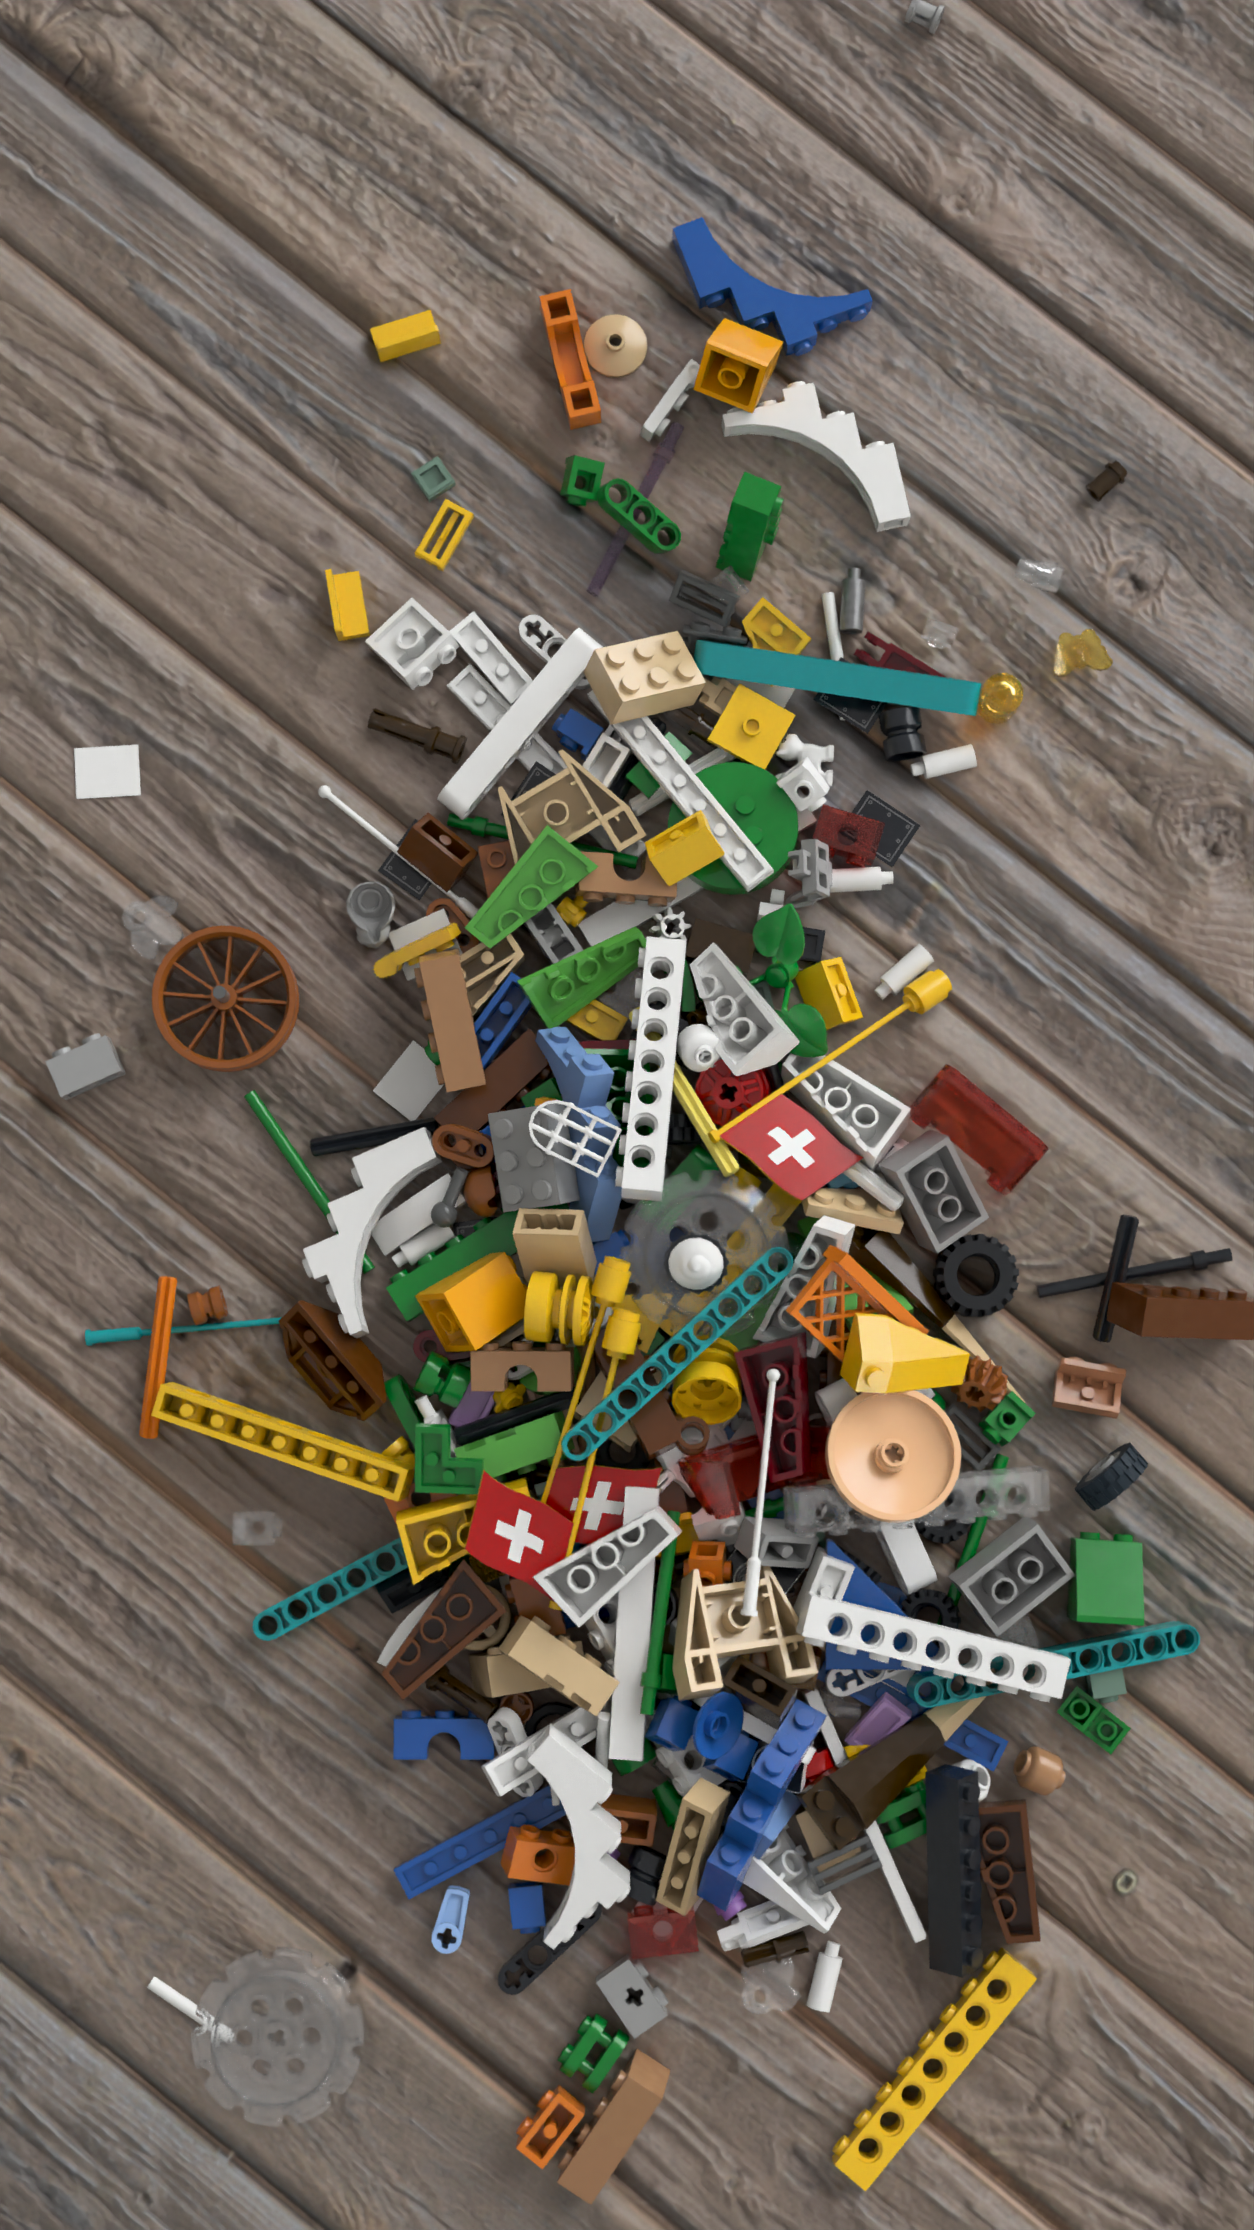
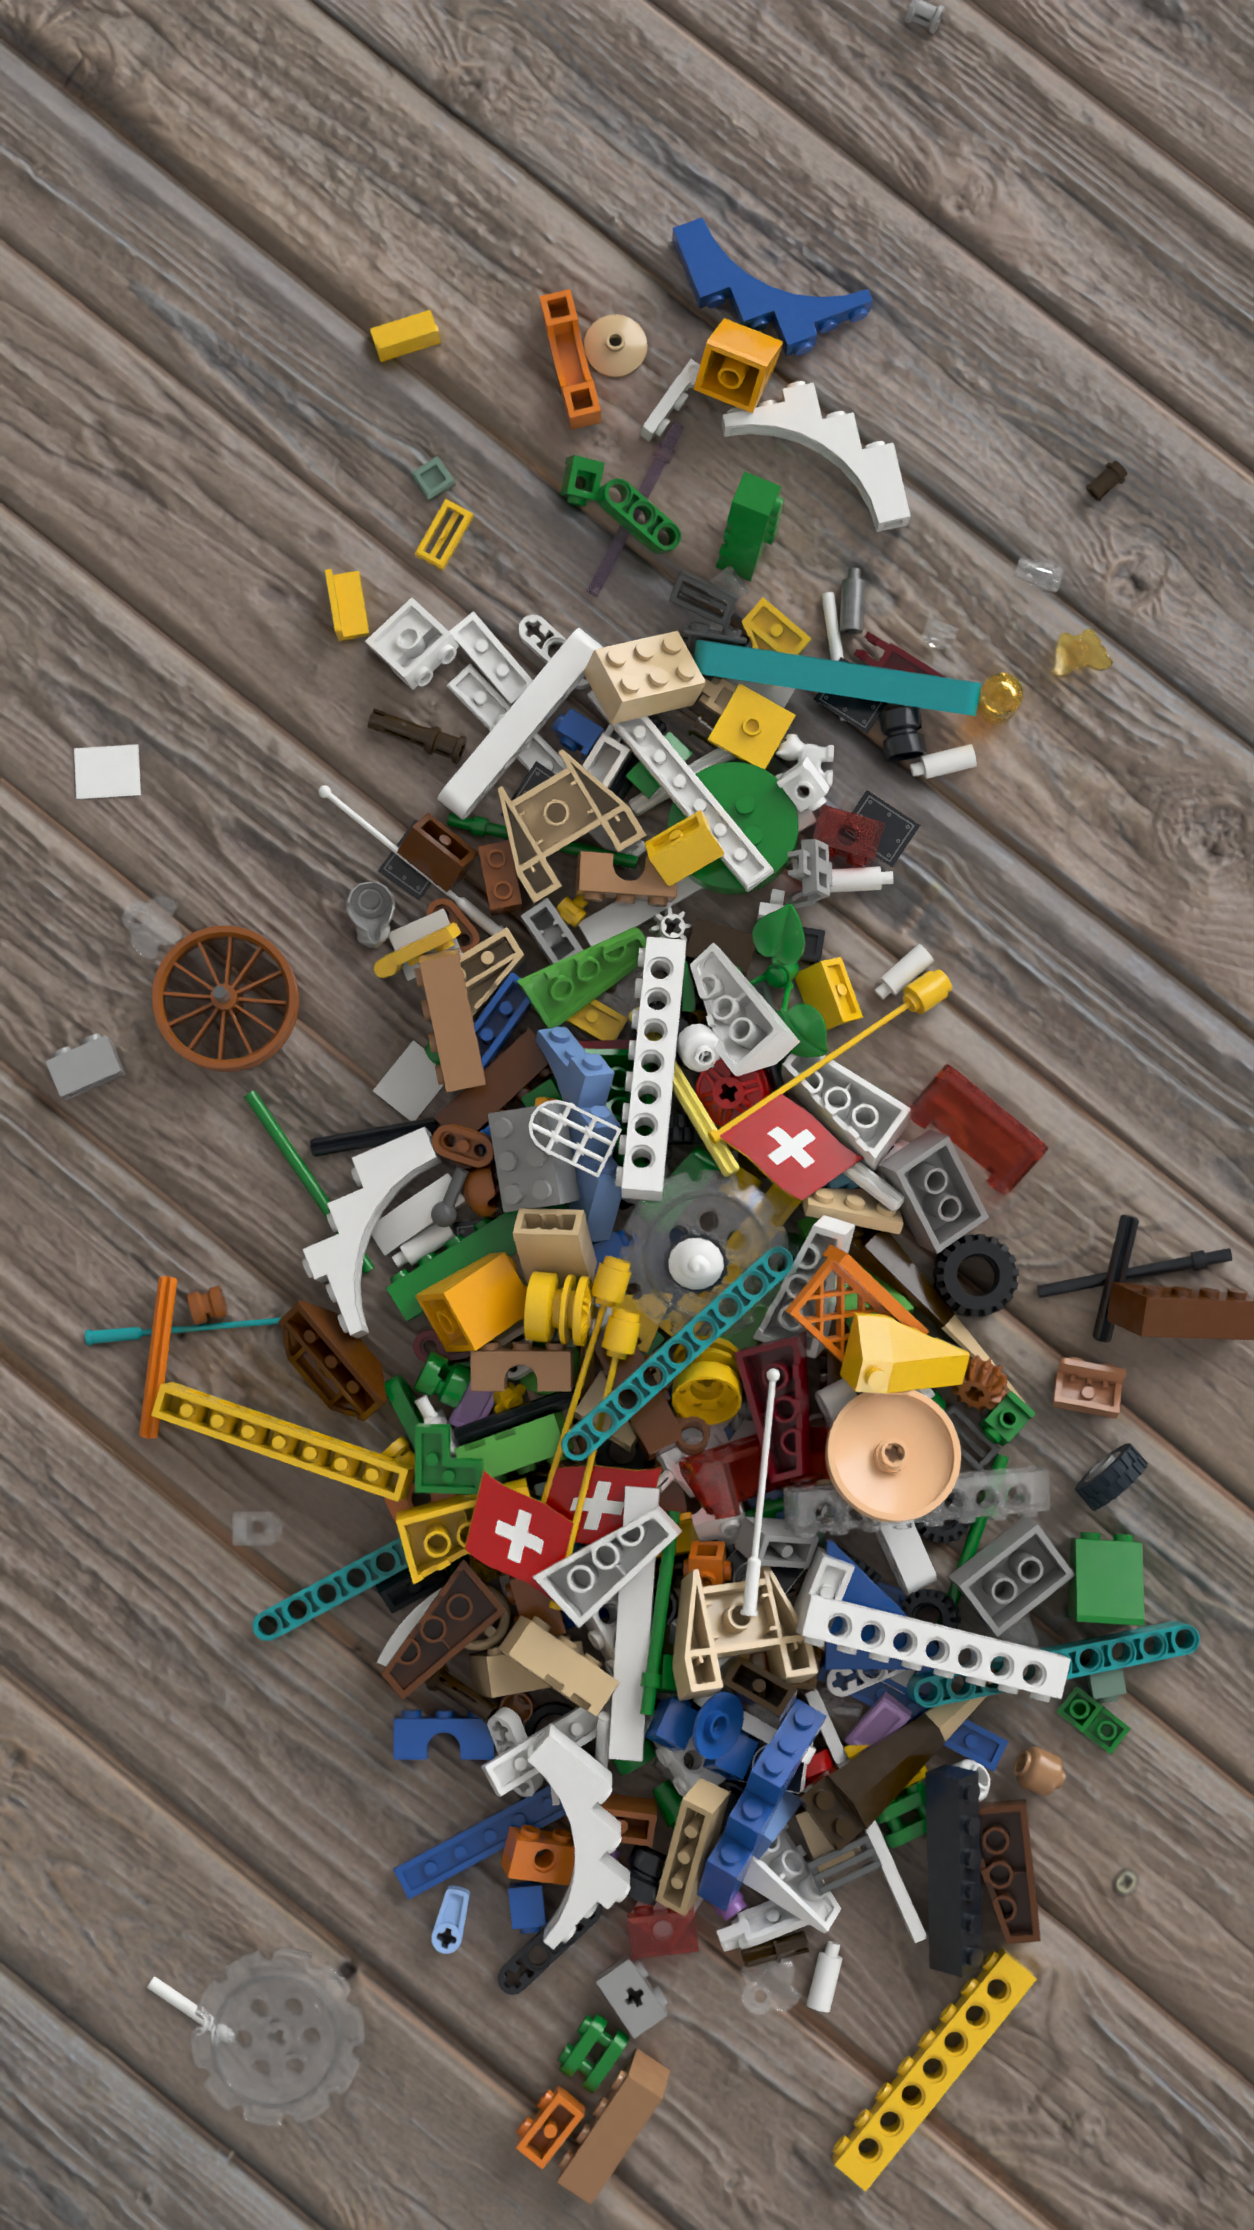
(532, 884): bright green wing -> none

